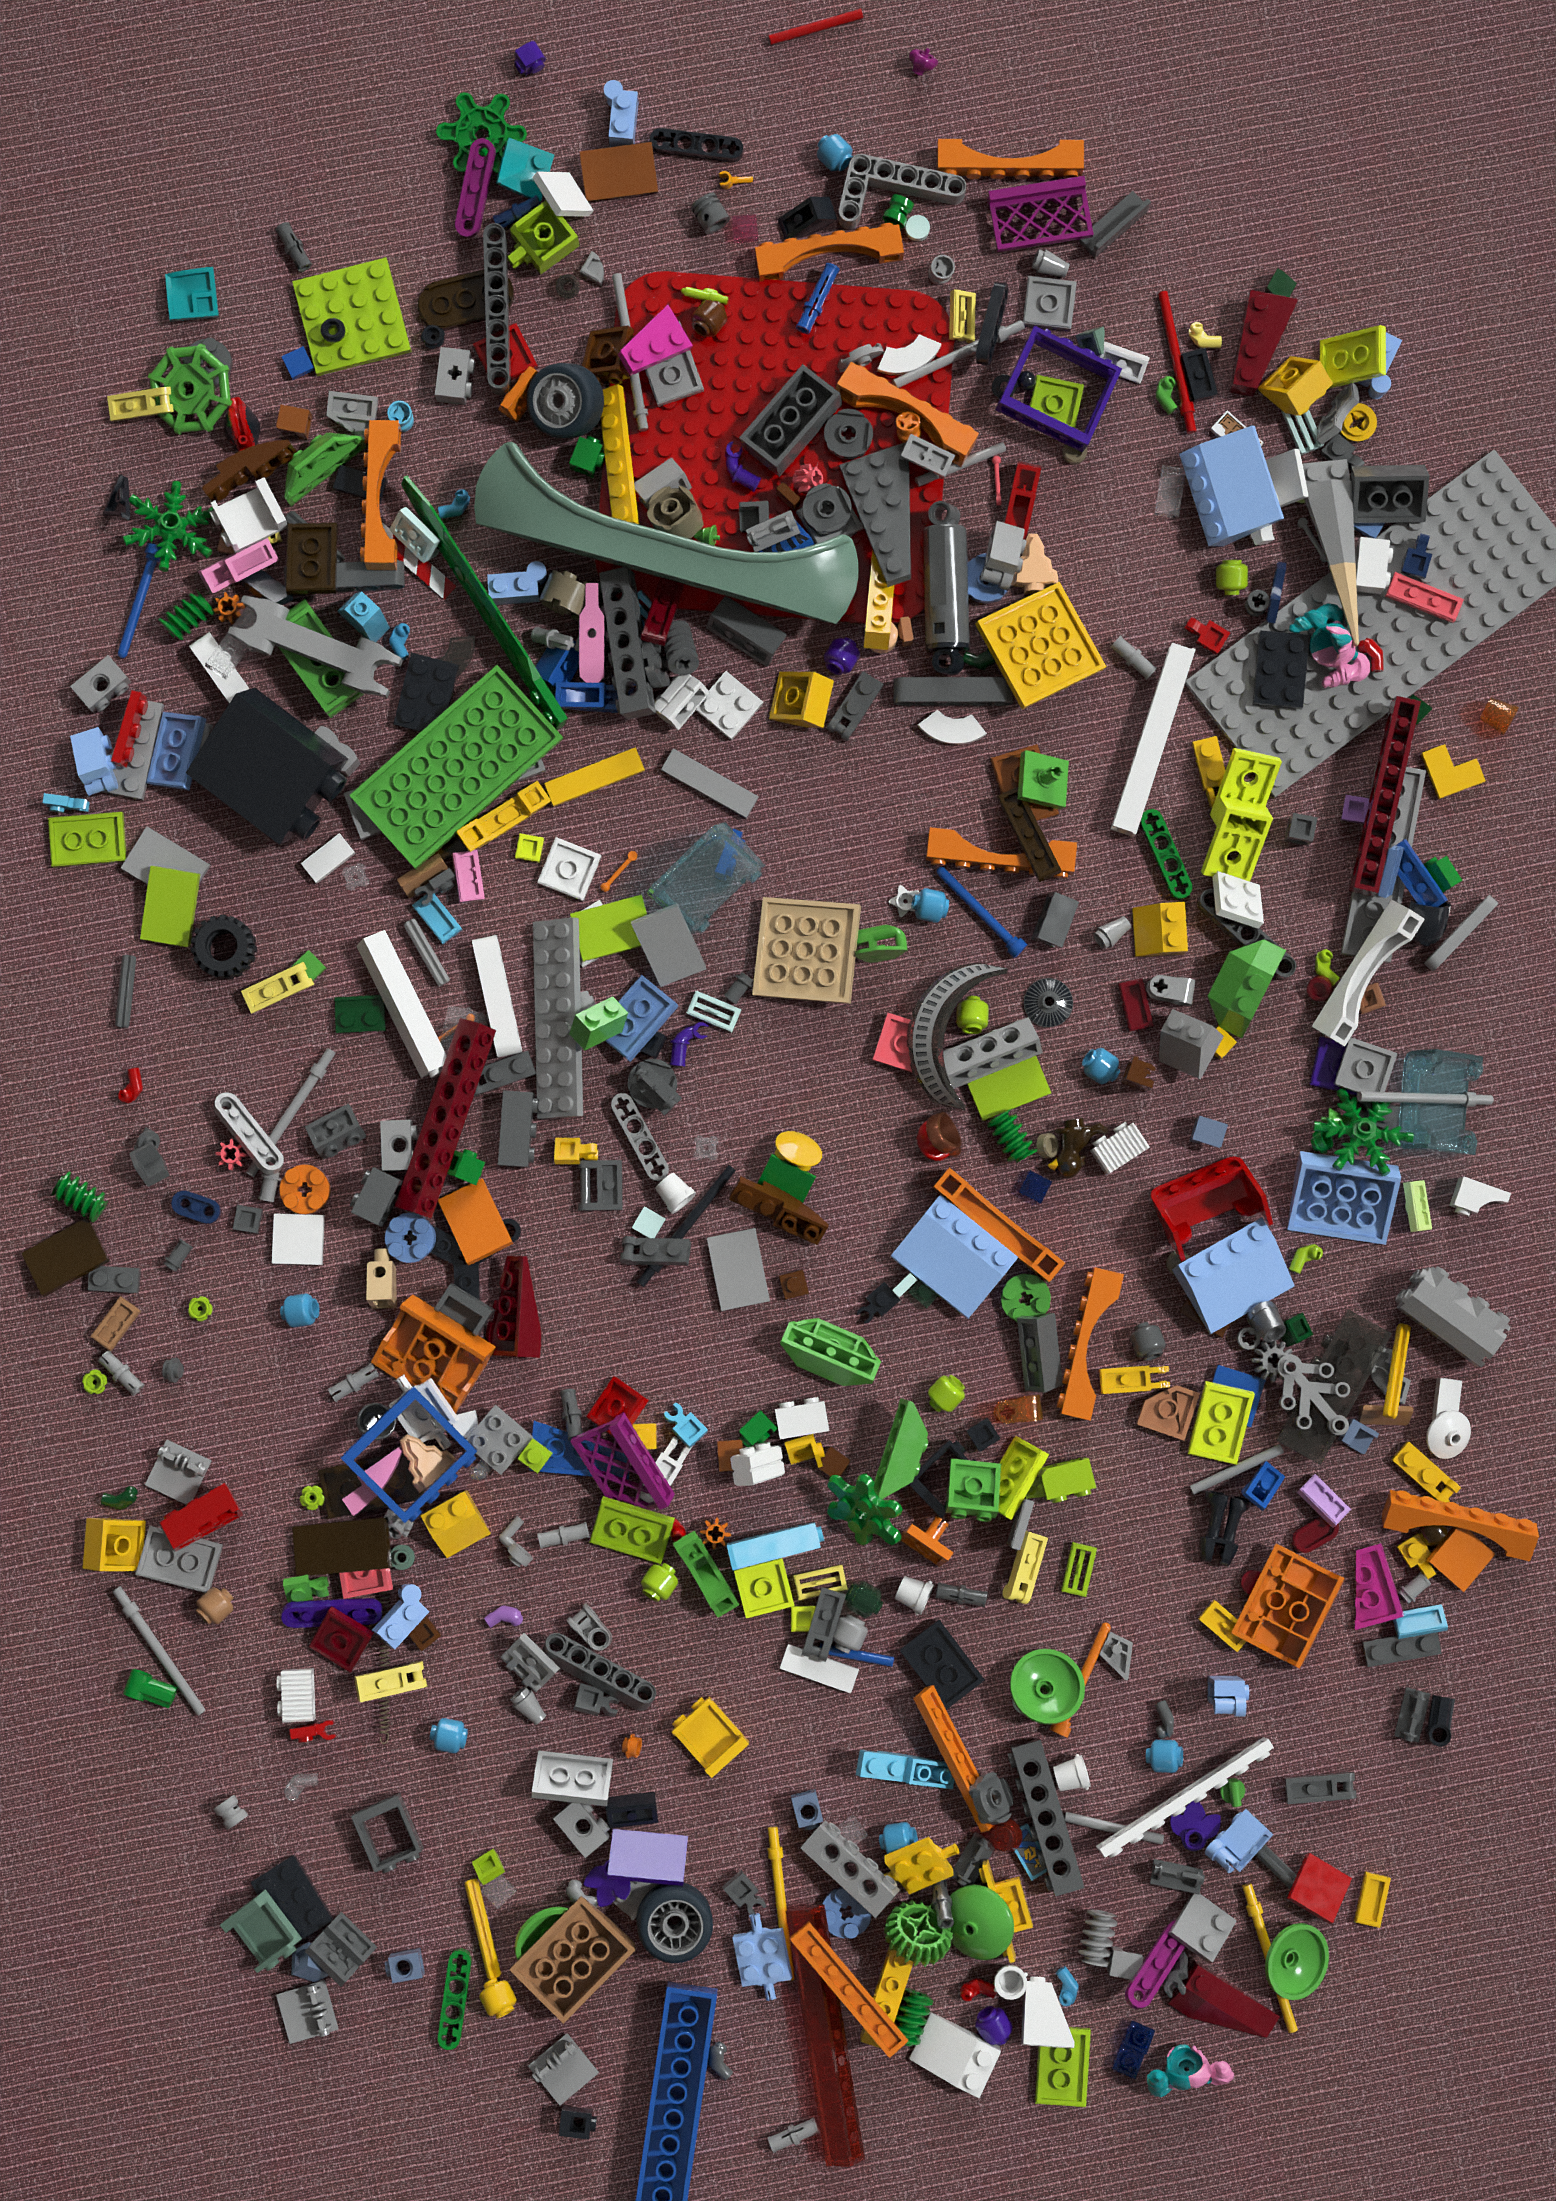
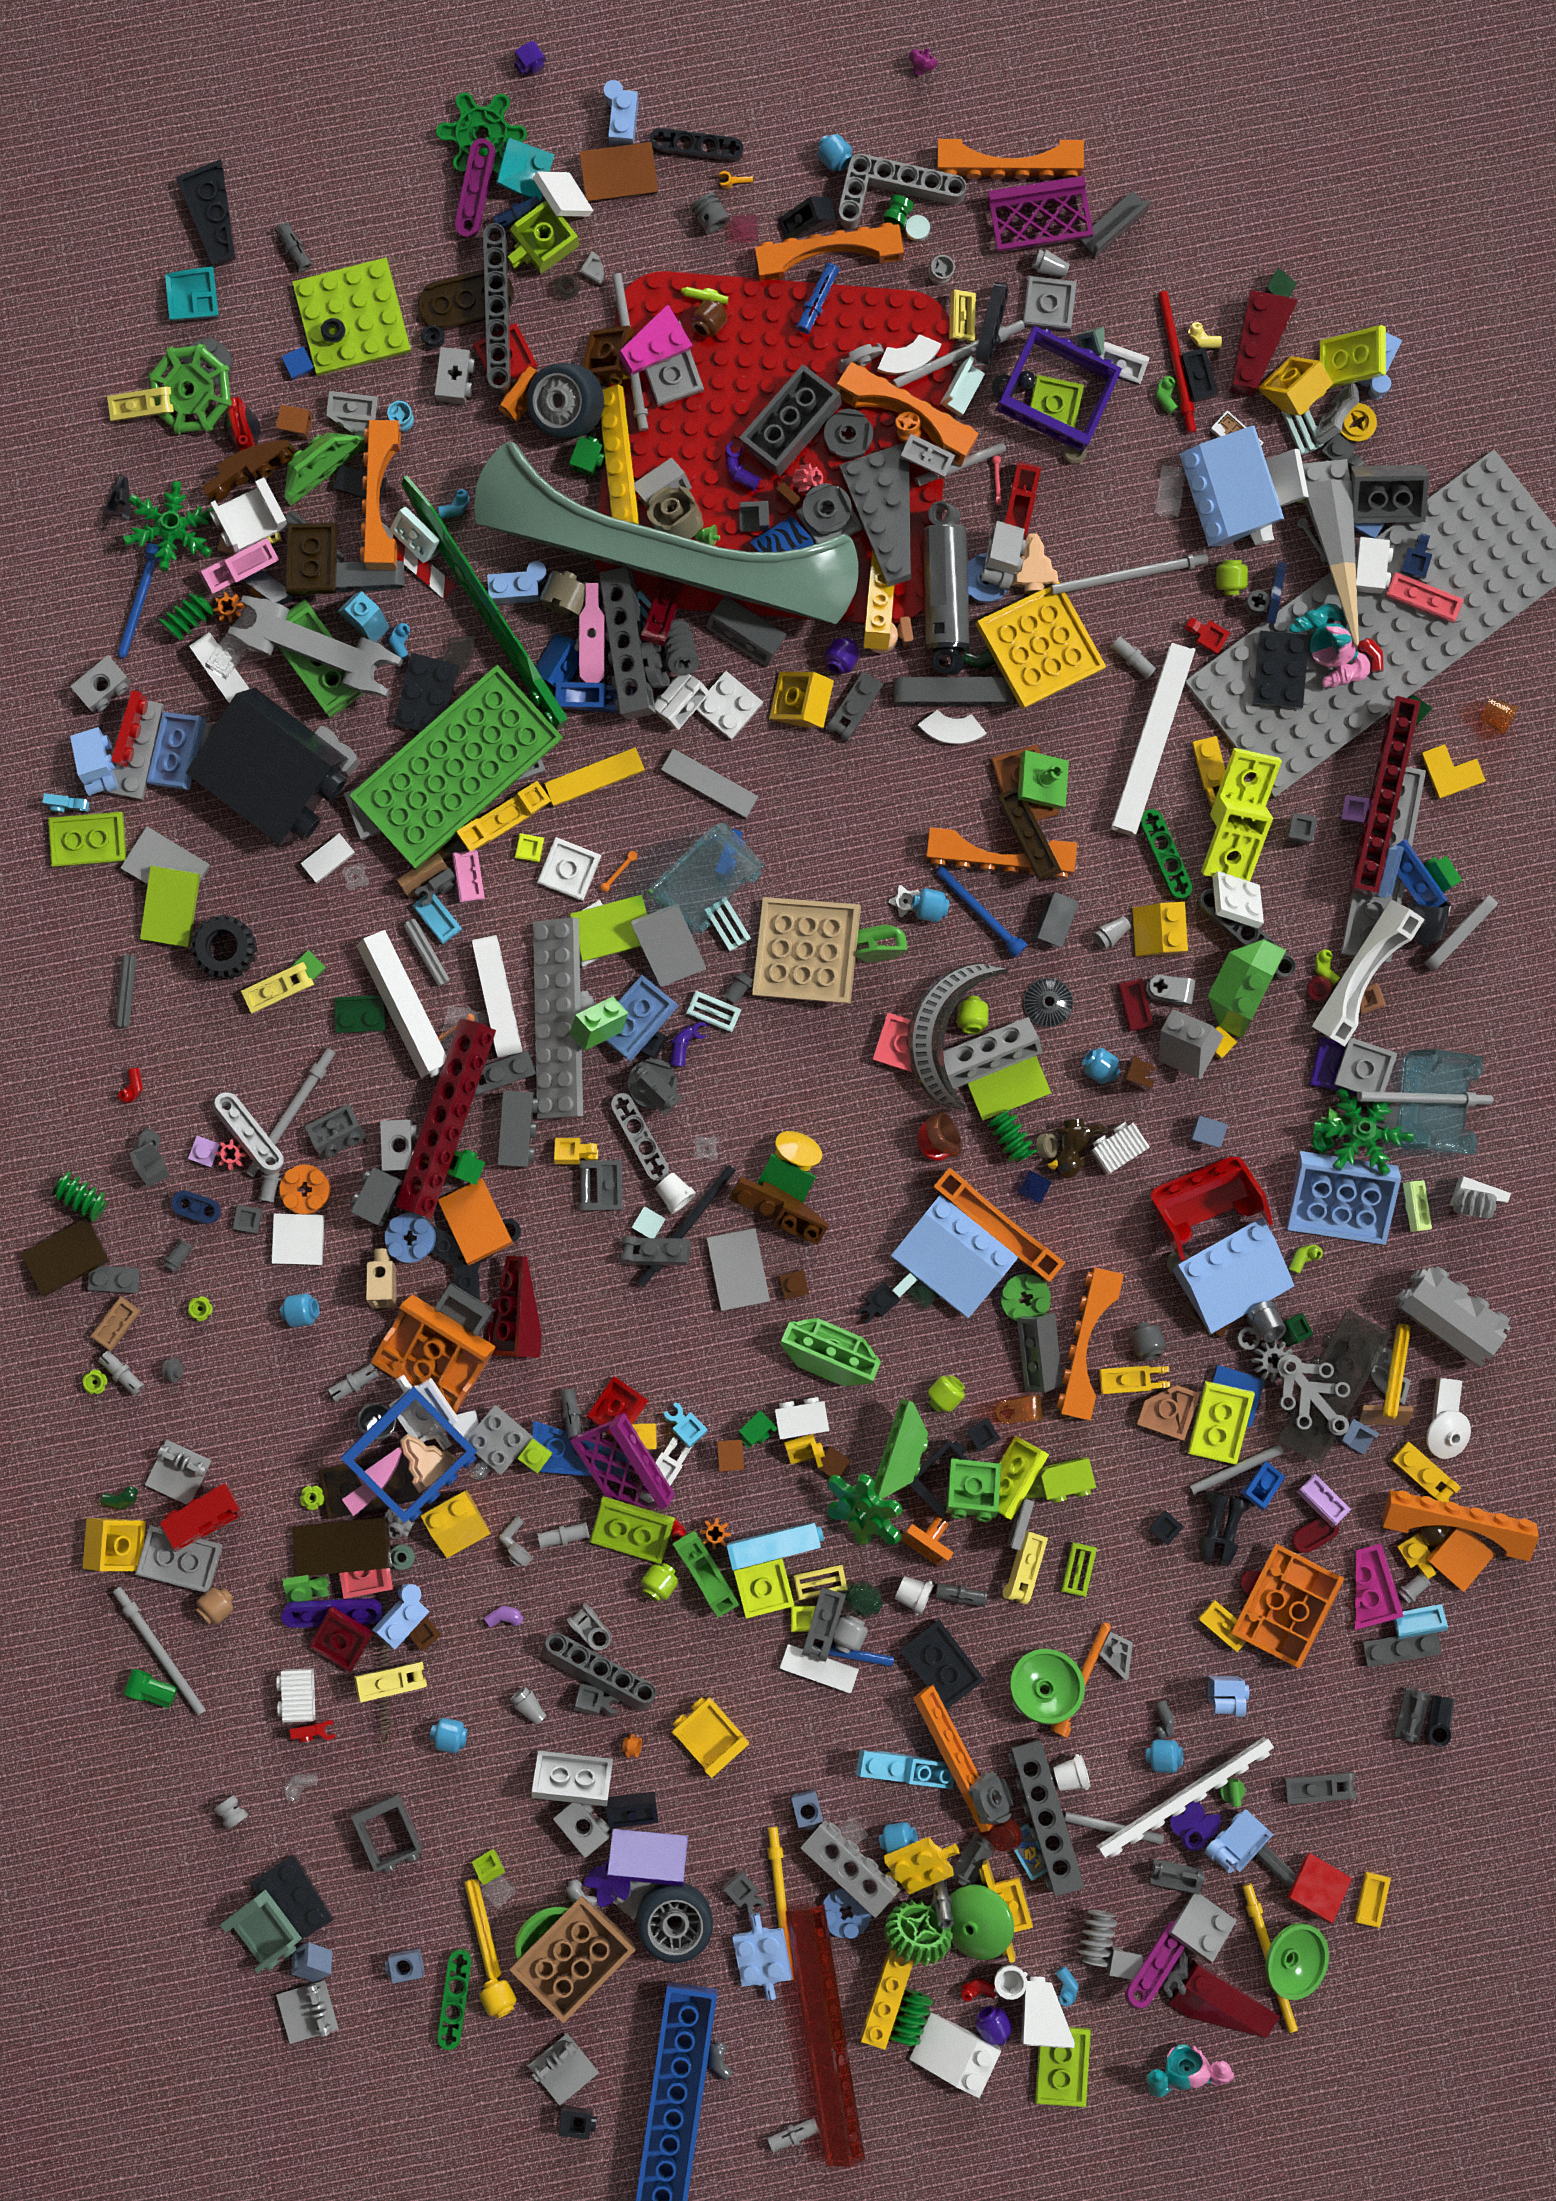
(204, 1151): none -> lavender plate
(208, 204): none -> black wing
(341, 1949): dark grey slope -> none
(529, 1663): light grey plate -> none
(552, 638): light grey axle -> none
(738, 942): none -> light aqua tile
(757, 1464): white brick -> none
(772, 531): light grey hinge -> none
(815, 26): red bar -> none
(849, 1989): orange plate -> none
(962, 387): none -> light aqua panel
(1132, 2049): clear blue slope -> none
(1166, 1527): none -> black plate
(1188, 562): none -> light grey bar
(1474, 1203): none -> light grey gear

